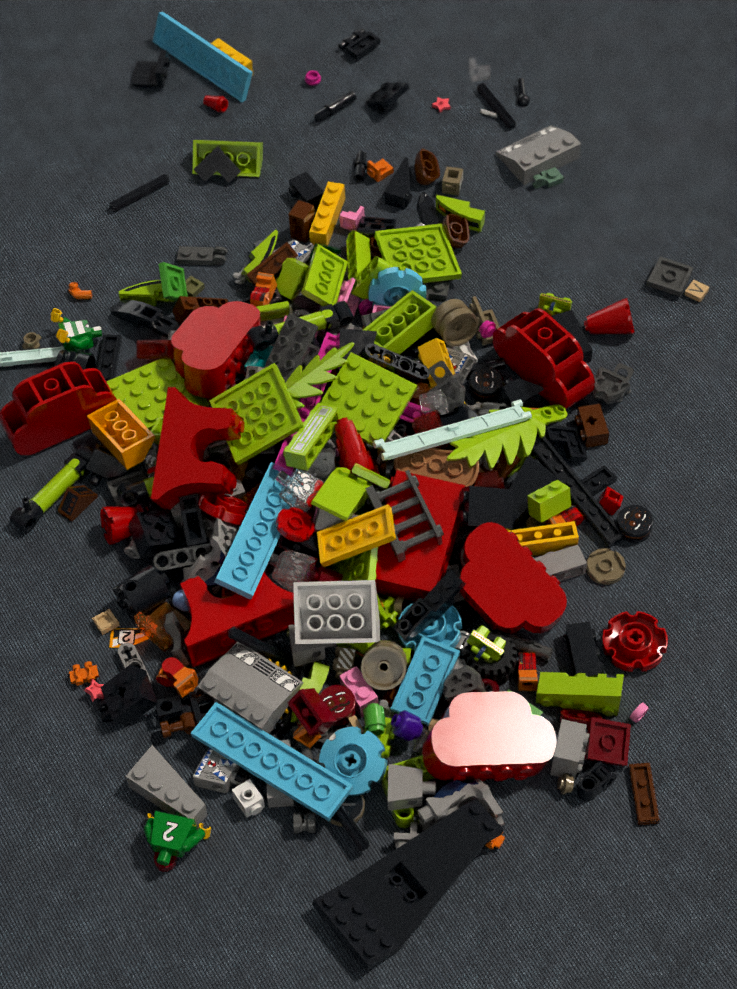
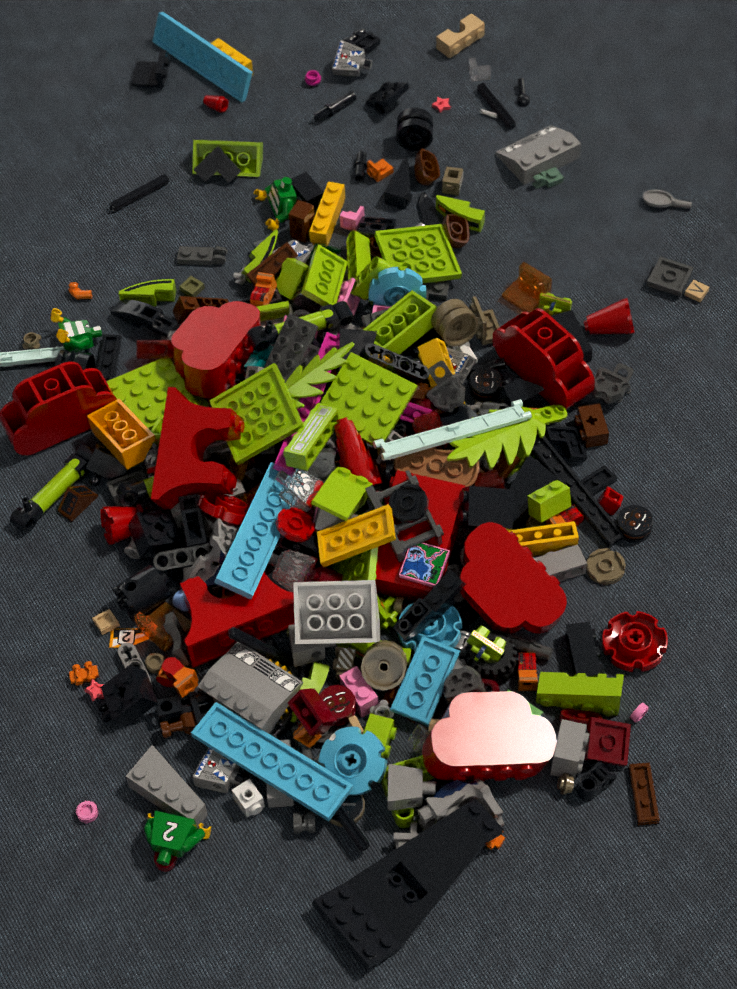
(87, 811): none -> bright pink tile
(154, 662): none -> dark tan tile
(172, 281): bright green tile -> none
(281, 198): none -> green torso
(350, 60): none -> torso
(365, 307): dark pink plate -> none
(370, 476): lime tile -> none
(374, 718): bright green brick -> none
(406, 725): dark purple head -> none
(409, 503): none -> black tile
(414, 129): none -> black wheel
(424, 564): none -> tile
(434, 401): clear panel -> none
(470, 31): none -> tan arch
(487, 329): dark pink plate -> none
(527, 288): none -> clear orange bracket
(662, 199): none -> light grey piece

